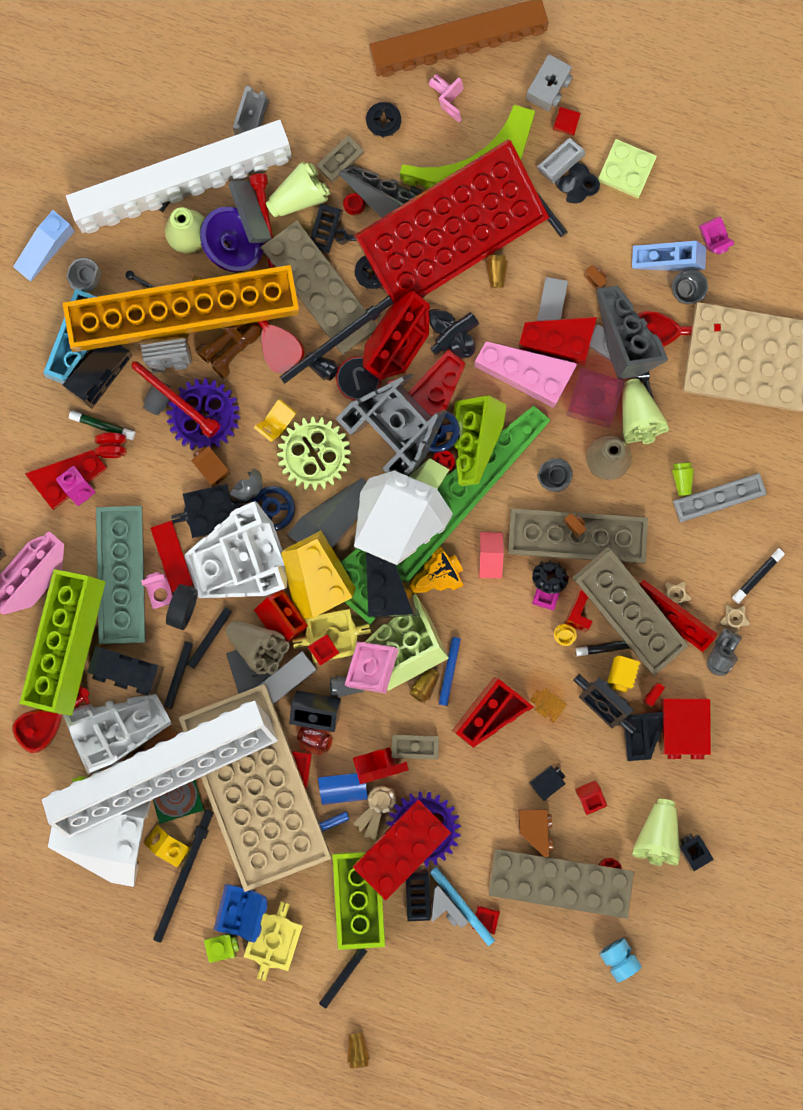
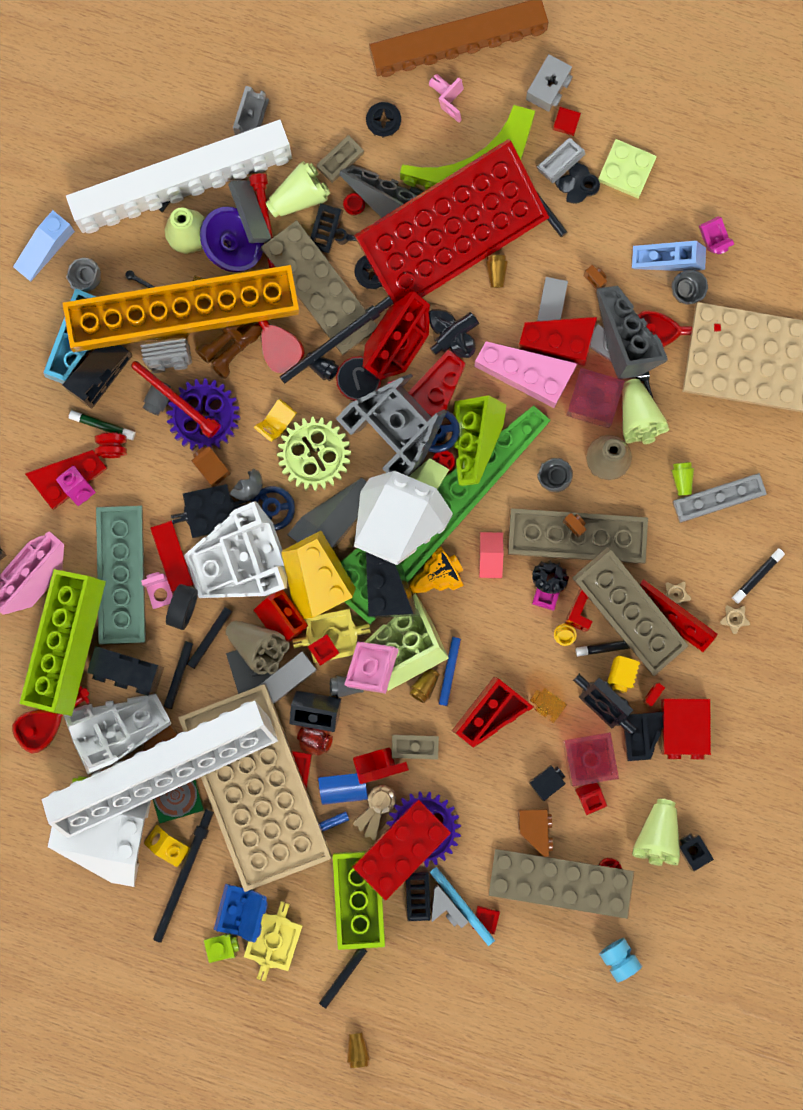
(590, 759): none -> clear pink brick
(722, 656): dark grey piece -> none

